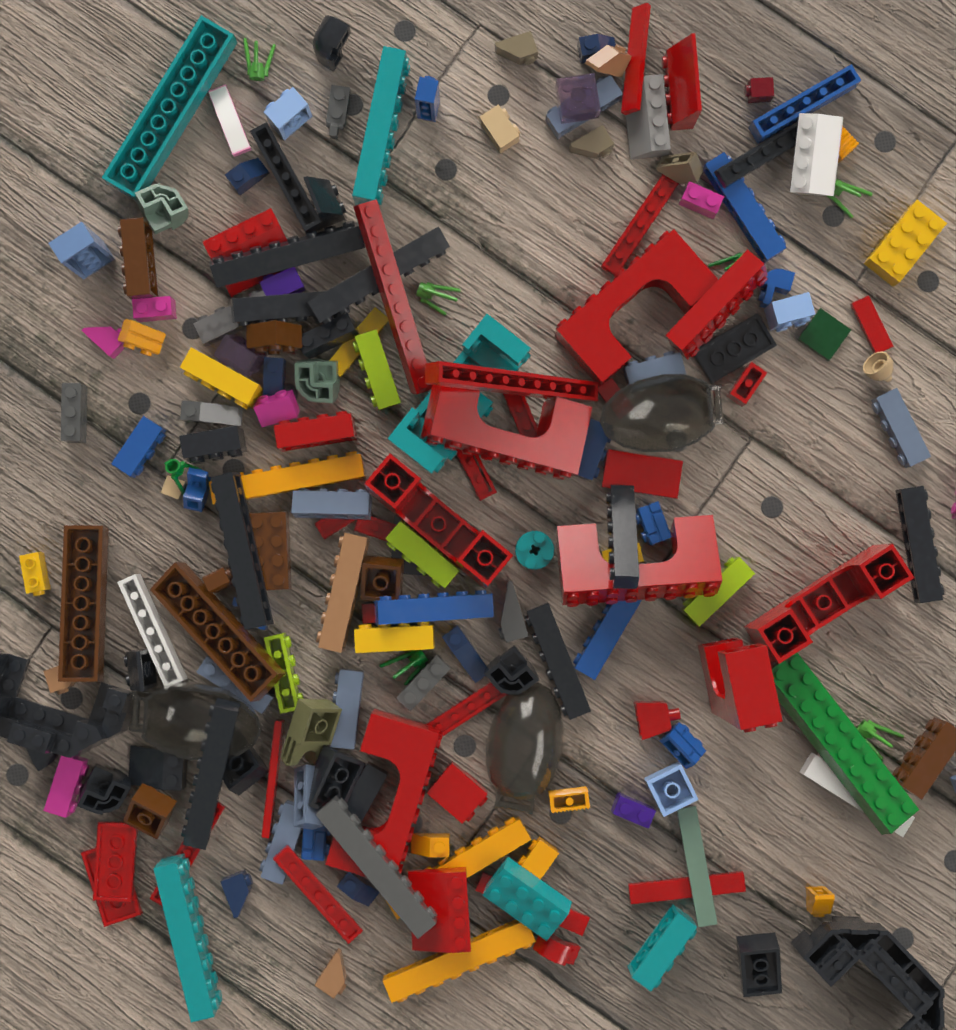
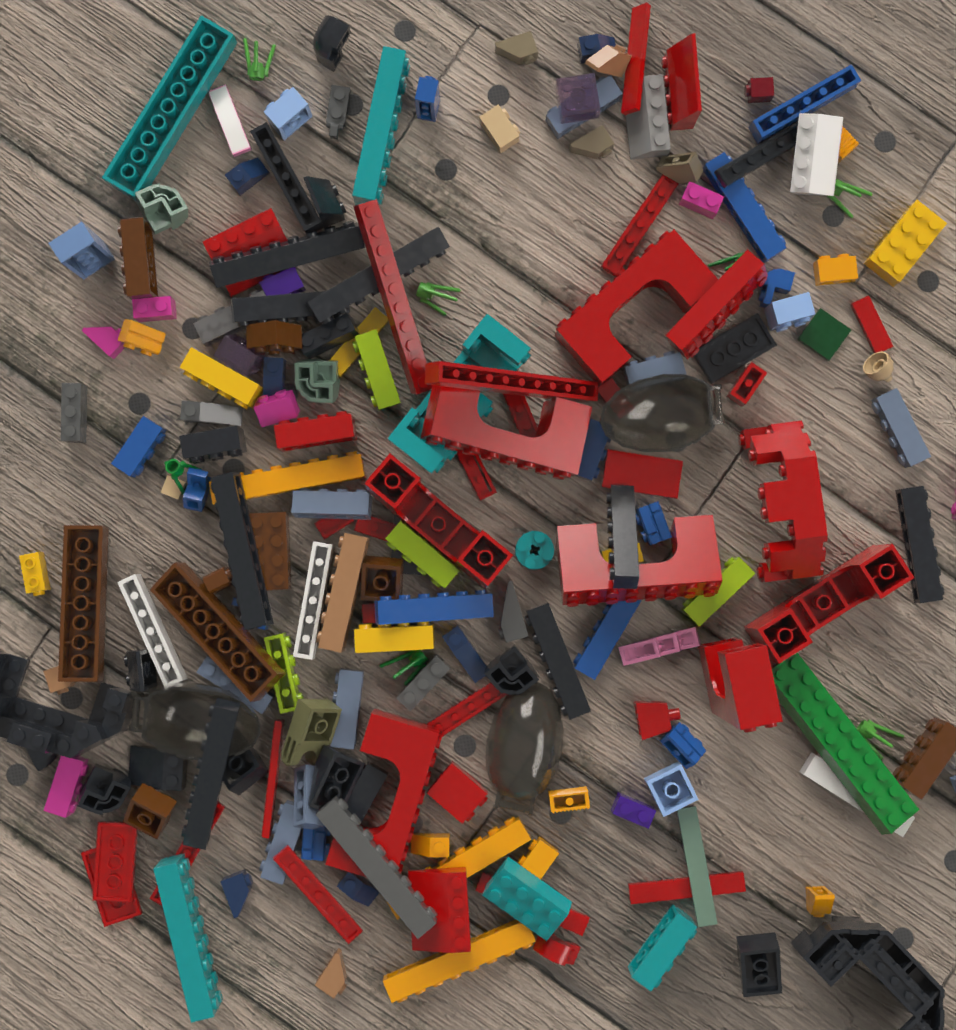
(313, 600): none -> white brick
(659, 646): none -> bright pink slope
(792, 499): none -> red brick
(835, 270): none -> light orange brick

